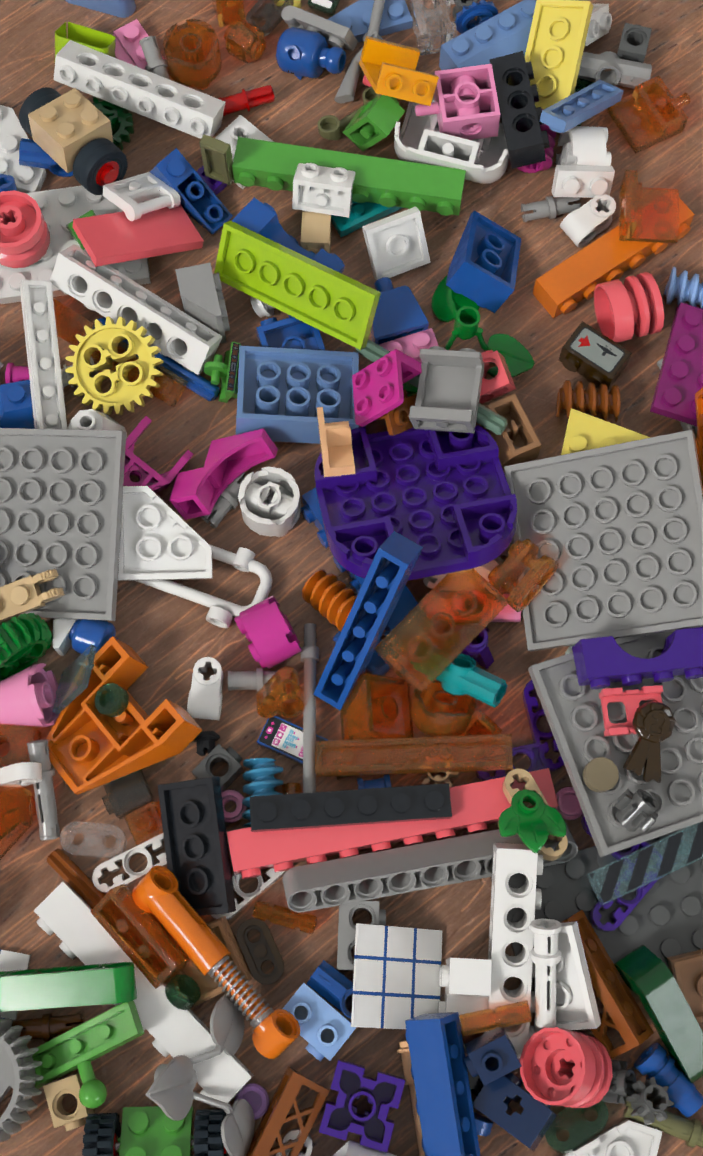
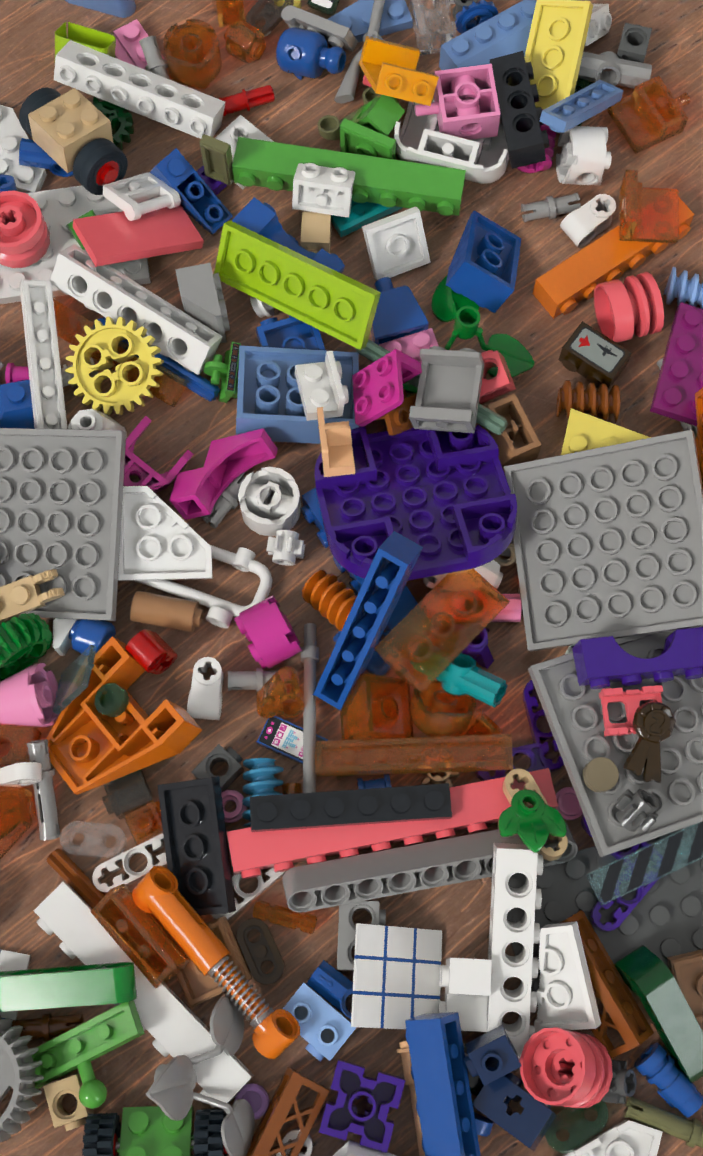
(151, 652): none -> red beam
(166, 611): none -> medium nougat brick
(182, 992): clear green tile -> none
(206, 741): black piece -> none
(285, 547): none -> white gear
(321, 387): none -> white bracket
(364, 141): none -> bright green plate
(501, 1017): clear orange piece -> none
(522, 555): clear orange brick -> none
(545, 957): white pin -> none
(582, 181): white plate -> none
(643, 1106): dark grey gear -> none

